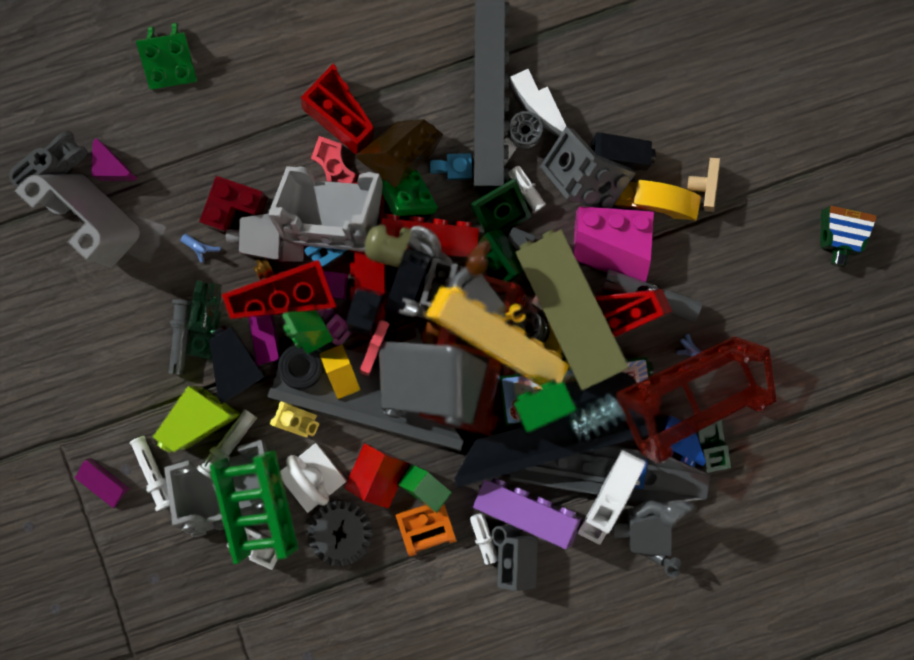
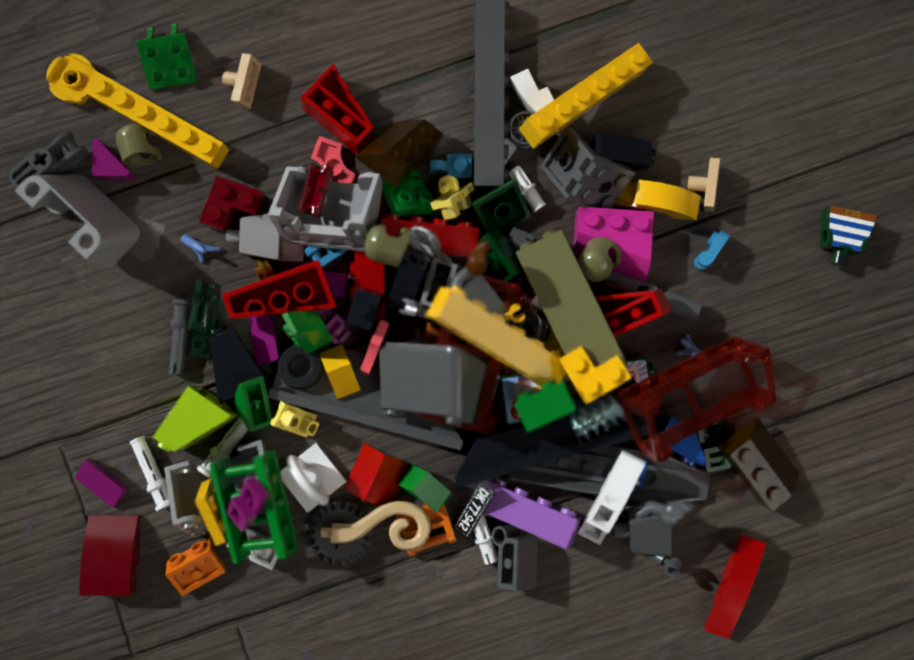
(59, 72): none -> yellow plate
(110, 555): none -> dark red slope
(133, 140): none -> olive helmet
(156, 120): none -> yellow brick
(194, 567): none -> orange bracket
(208, 507): none -> yellow plate
(243, 81): none -> tan tile
(247, 505): none -> magenta slope
(253, 404): none -> green slope
(315, 190): none -> dark red hinge
(350, 532): none -> tan plant
(452, 198): none -> light yellow hips
(474, 509): none -> black sticker
(585, 95): none -> yellow brick
(593, 381): none -> yellow plate
(595, 259): none -> olive helmet
(716, 243): none -> dark azure plate
(735, 586): none -> red slope
(761, 464): none -> dark brown slope

